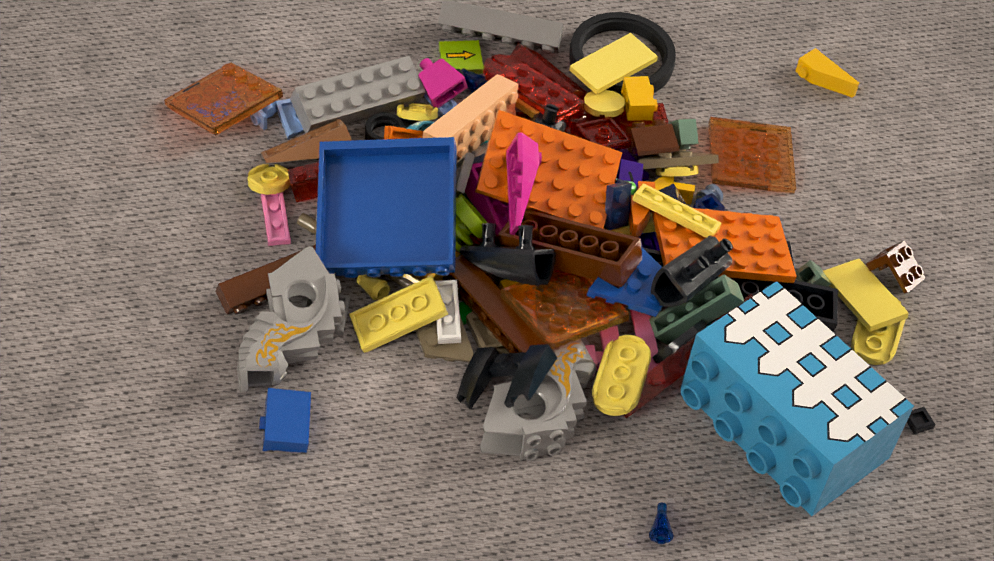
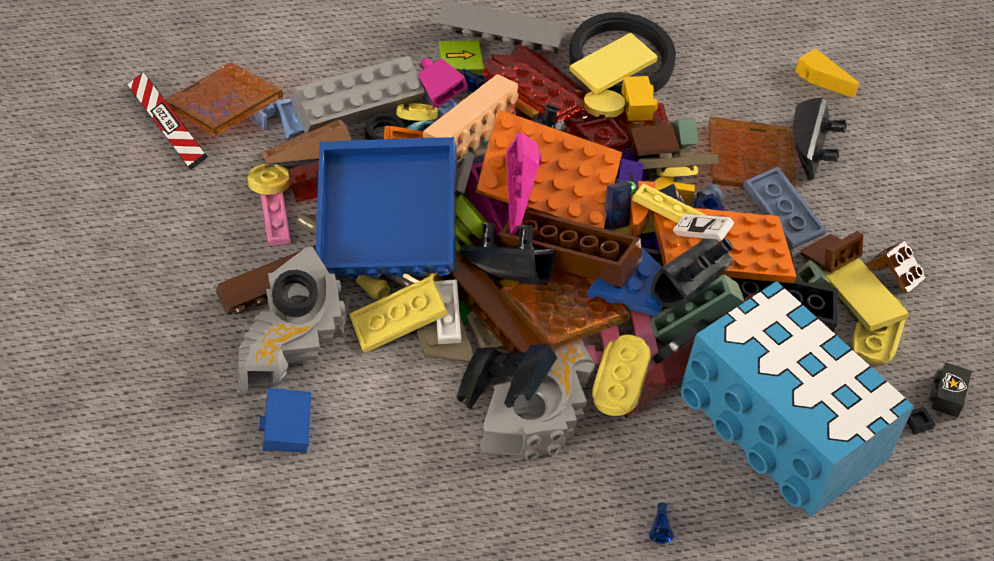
(167, 120): none -> tile
(292, 309): none -> black tyre
(703, 226): none -> white tile
(779, 198): none -> sand blue tile
(810, 130): none -> black piece
(833, 252): none -> reddish brown bracket
(950, 389): none -> pearl dark grey brick

